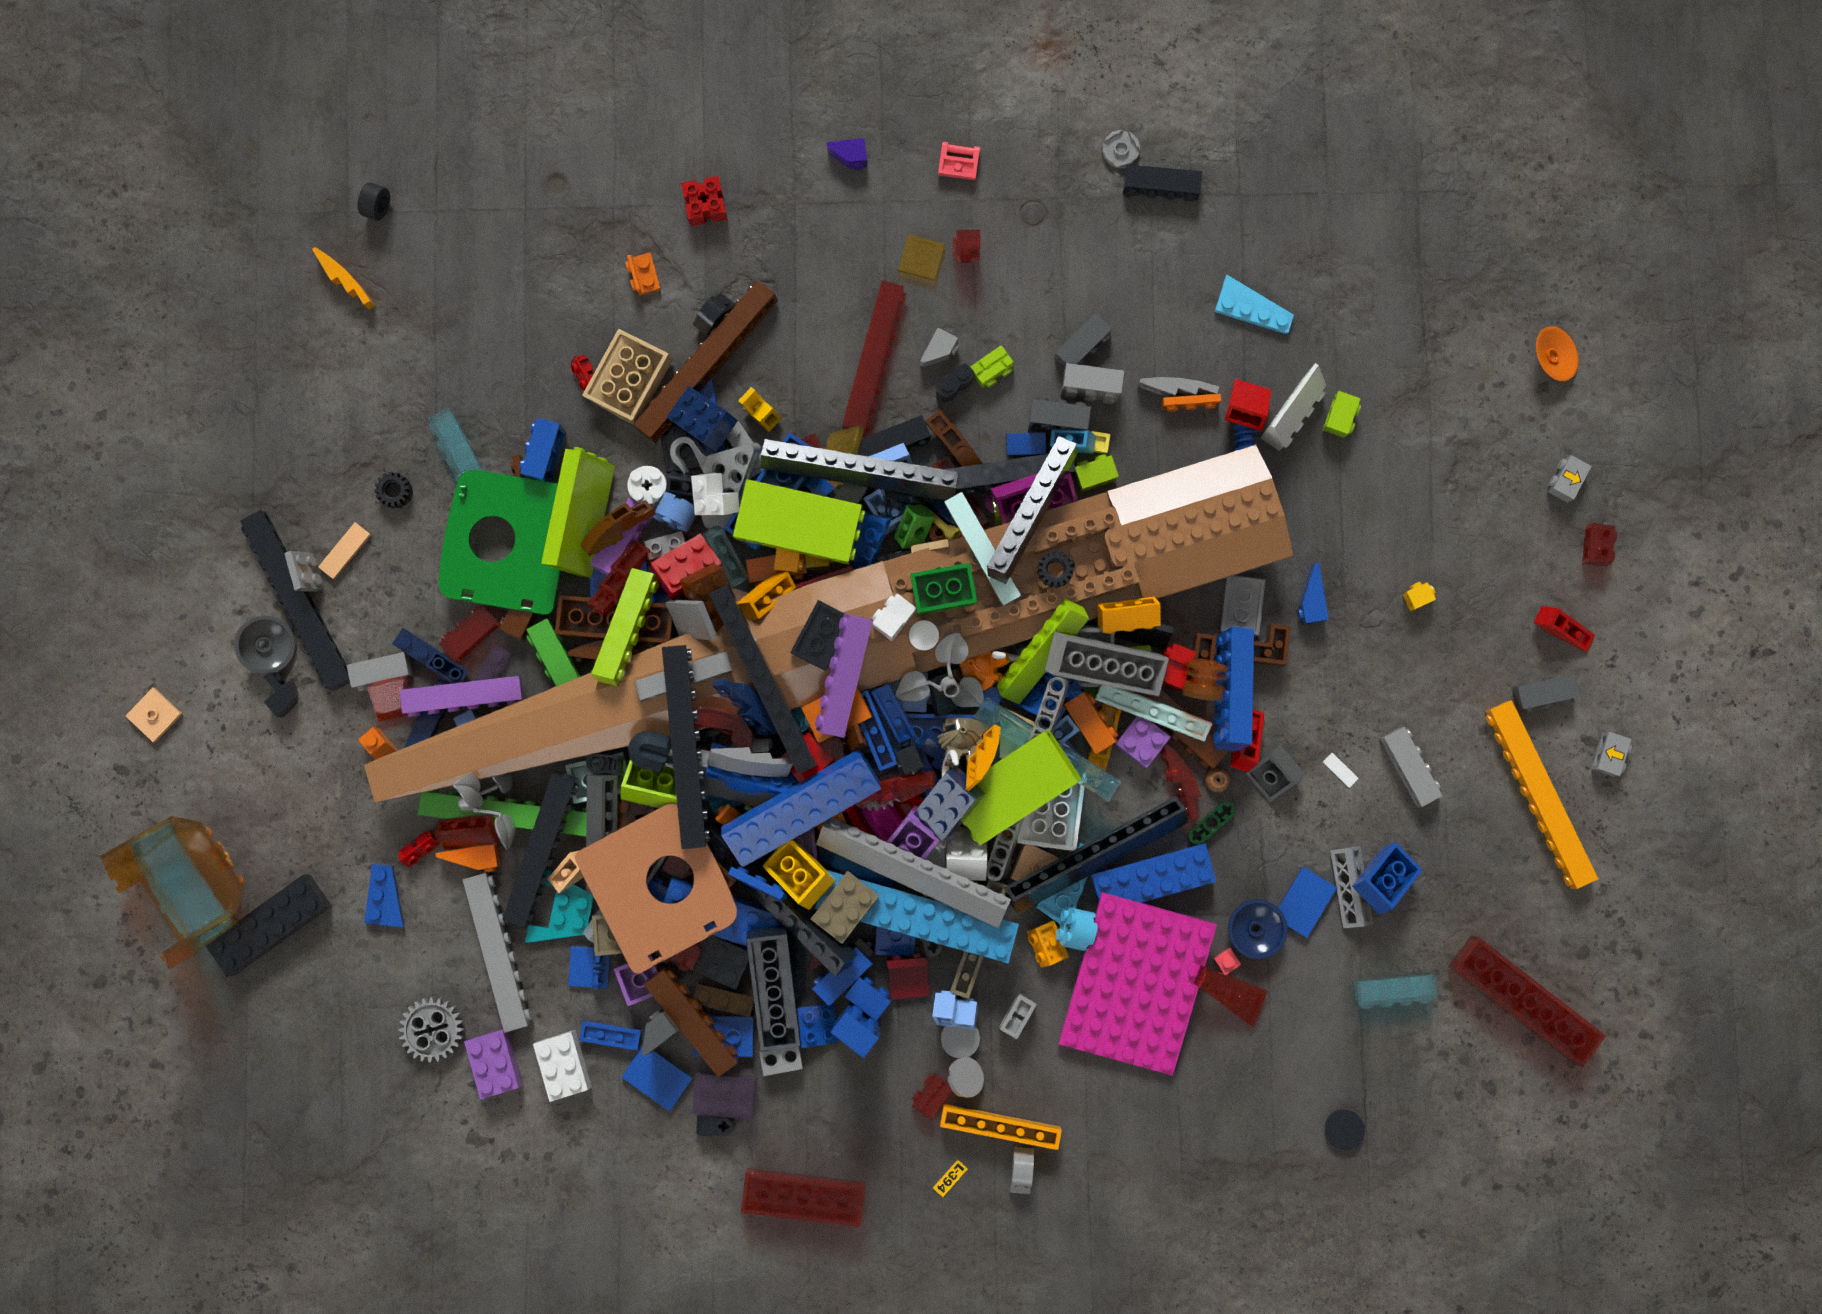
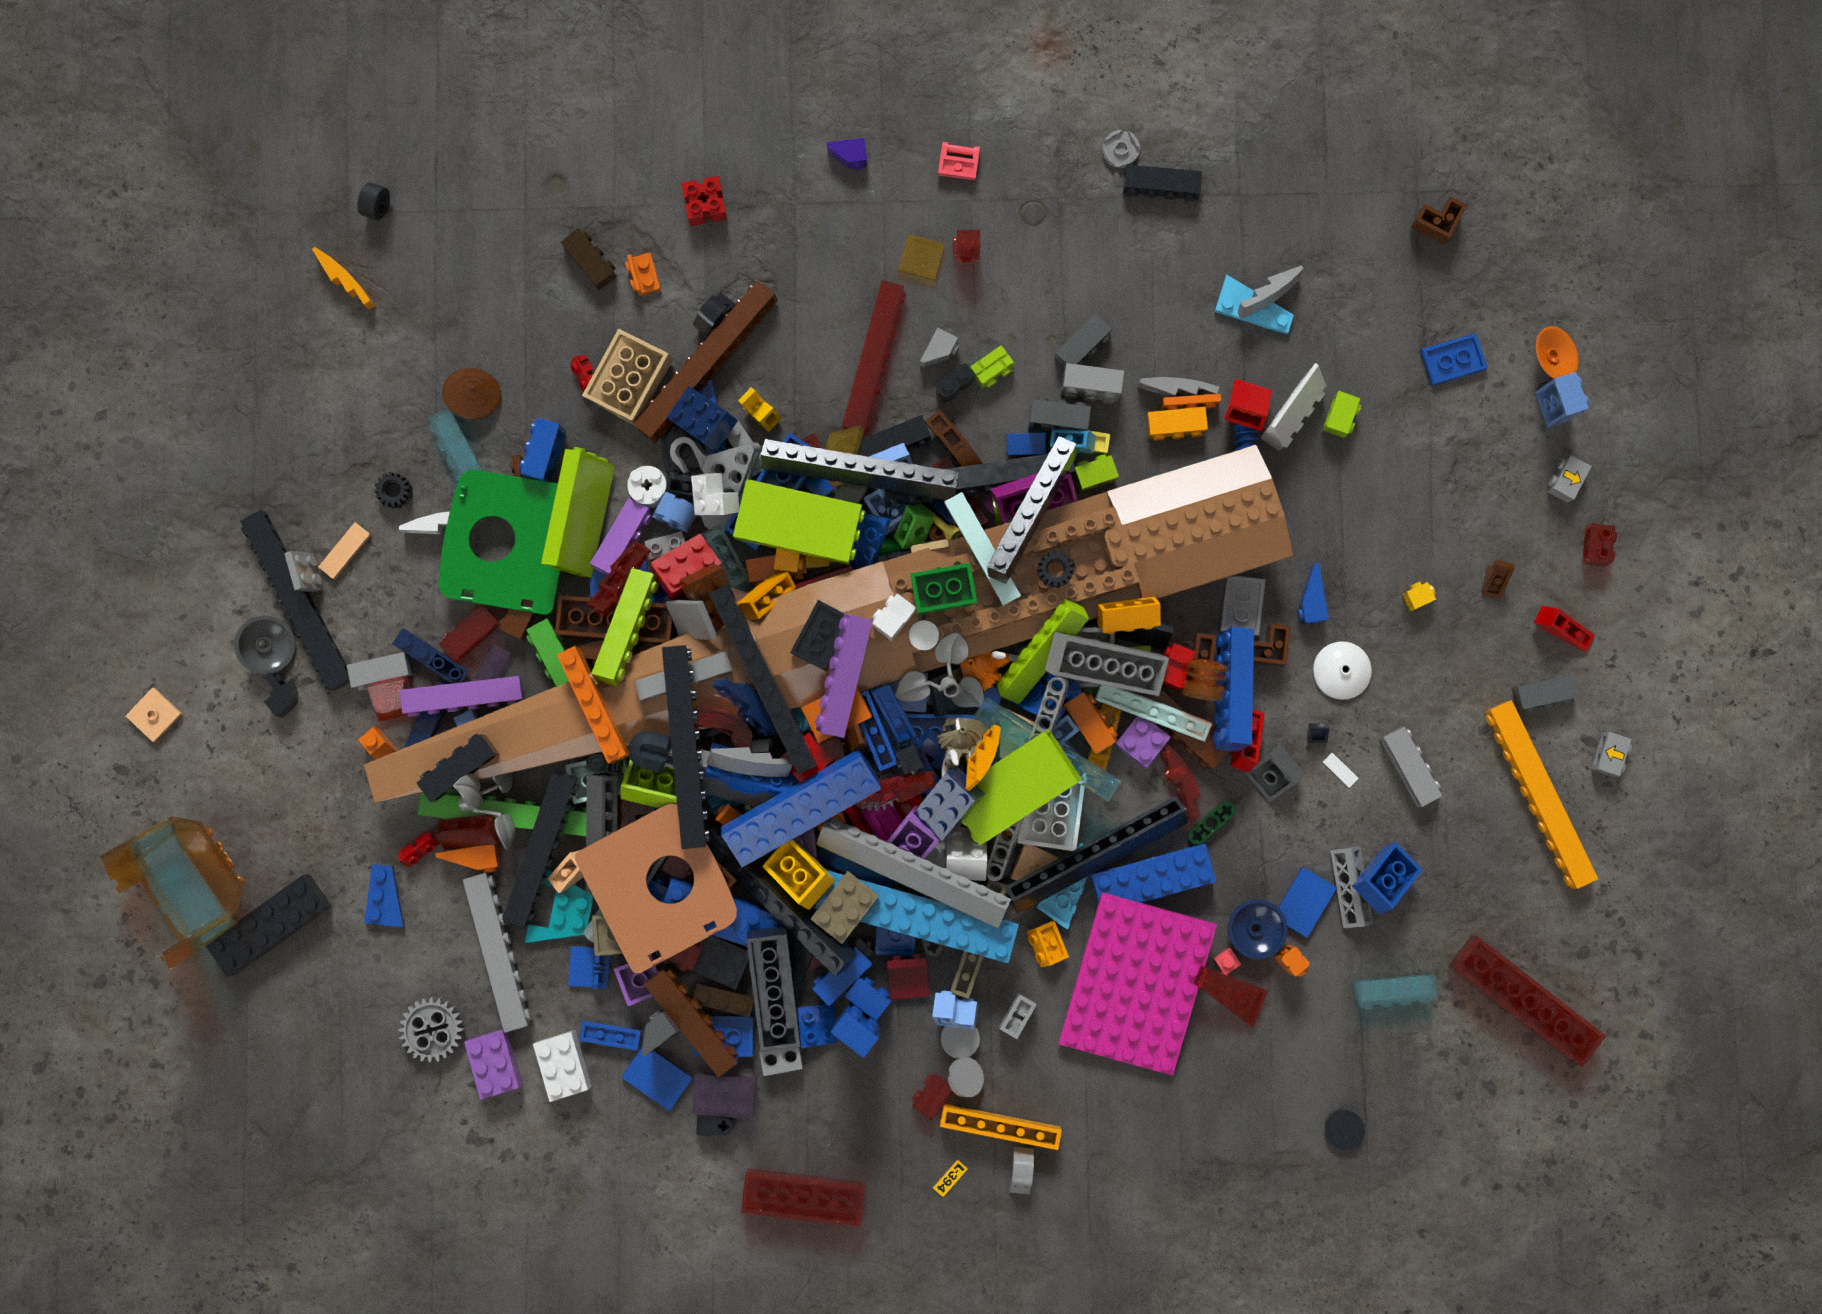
(427, 525): none -> white slope
(463, 762): none -> black brick
(471, 393): none -> reddish brown hat
(589, 258): none -> dark brown brick
(593, 704): none -> orange brick
(609, 529): reddish brown slope -> none
(758, 883): blue plate -> none
(889, 546): none -> green cone
(1076, 929): medium azure brick -> none
(1176, 423): none -> light orange brick
(1211, 782): medium nougat plate -> none
(1275, 288): none -> light grey slope
(1292, 960): none -> orange brick
(1318, 732): none -> black plate
(1329, 672): none -> white dish
(1439, 224): none -> reddish brown brick
(1454, 359): none -> blue tile
(1497, 578): none -> reddish brown slope
(1562, 399): none -> medium blue brick

